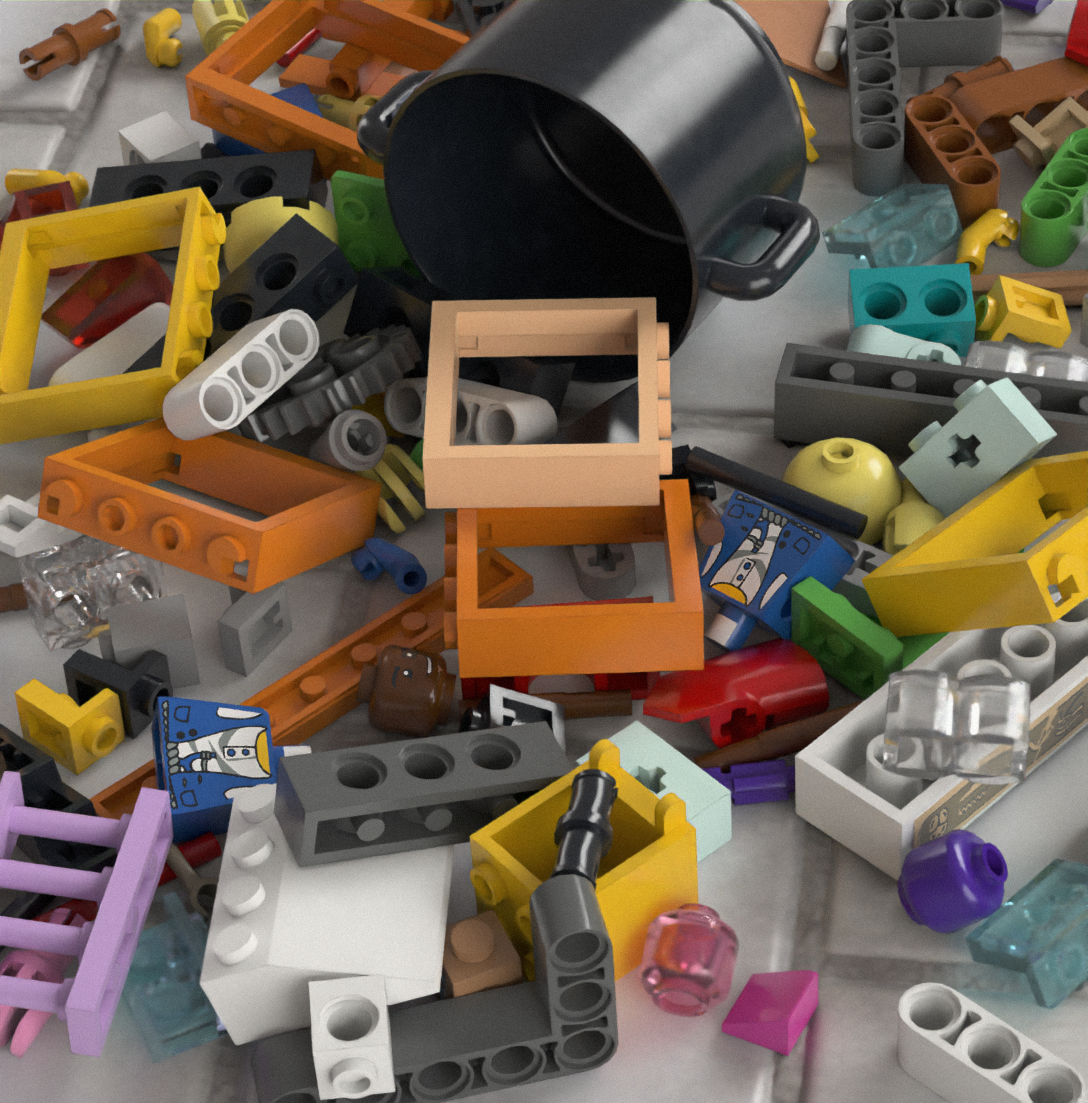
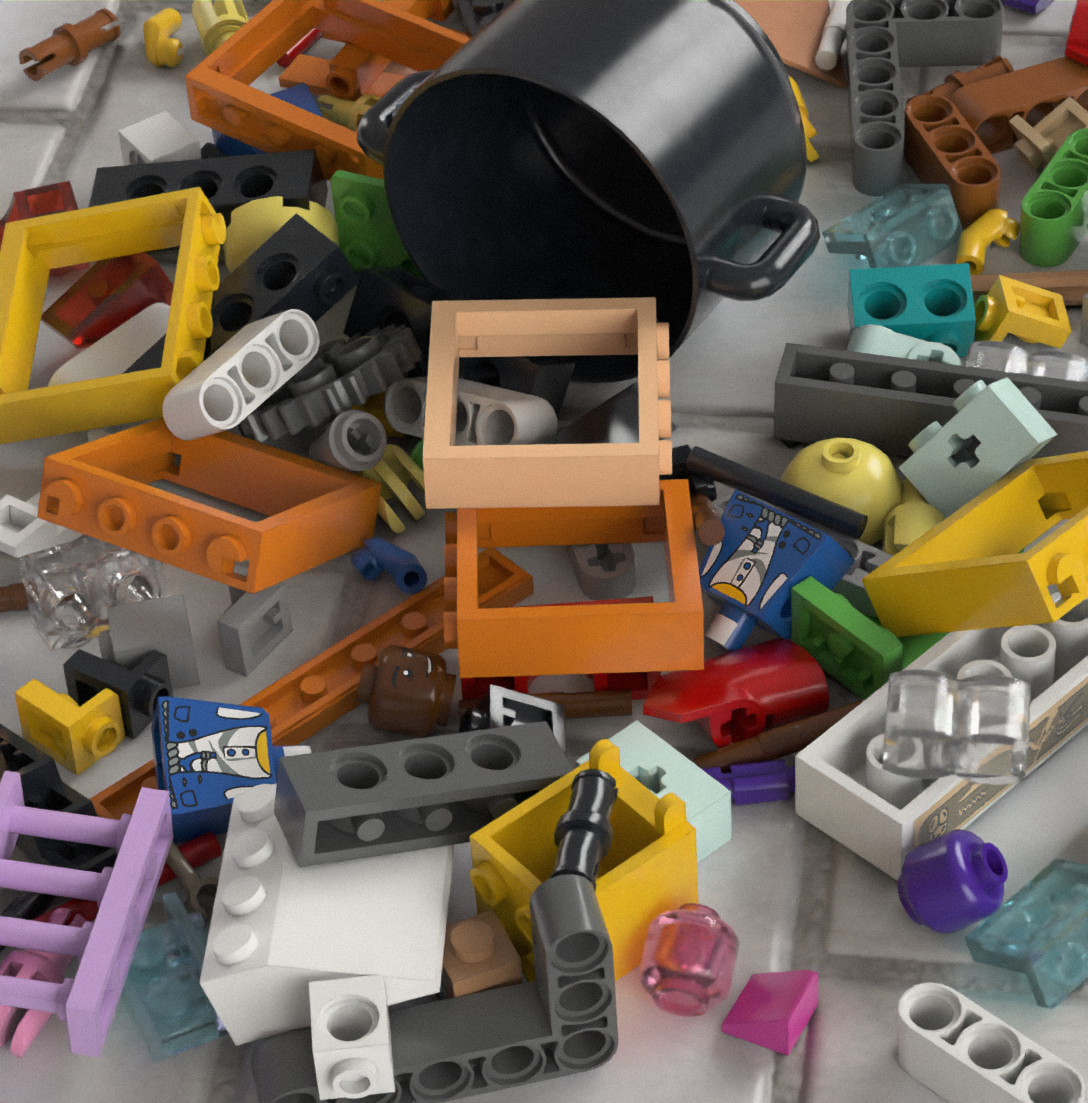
(26, 179): yellow arm -> none

